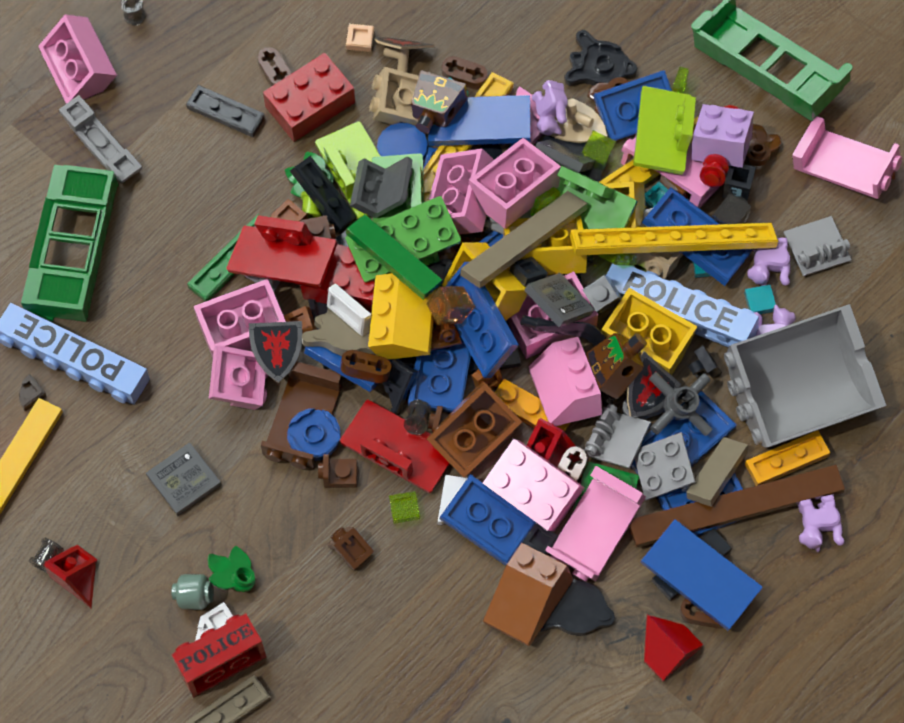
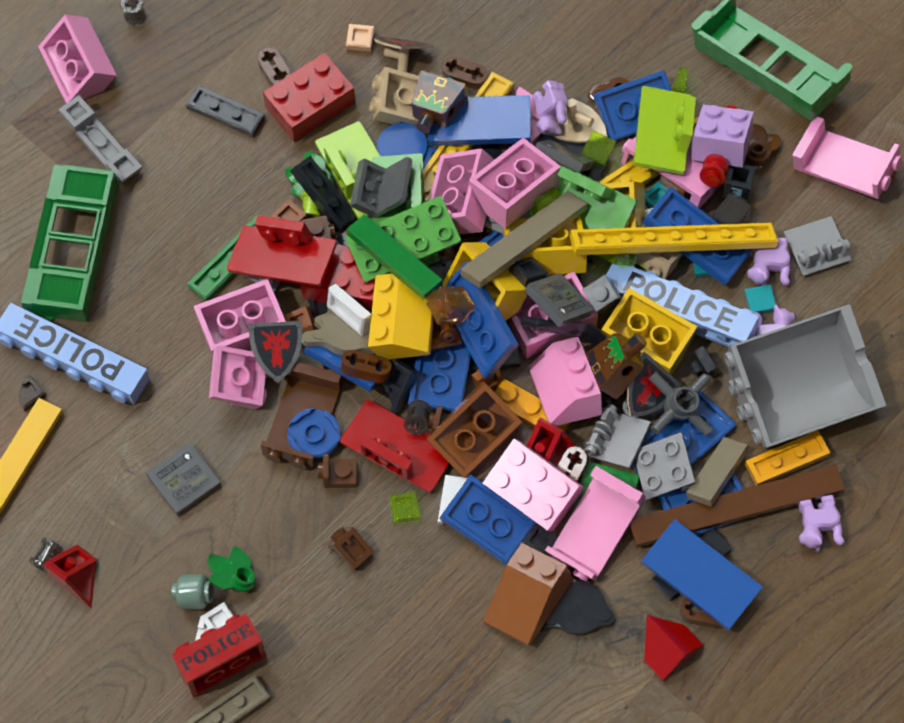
(598, 62): black tile -> none

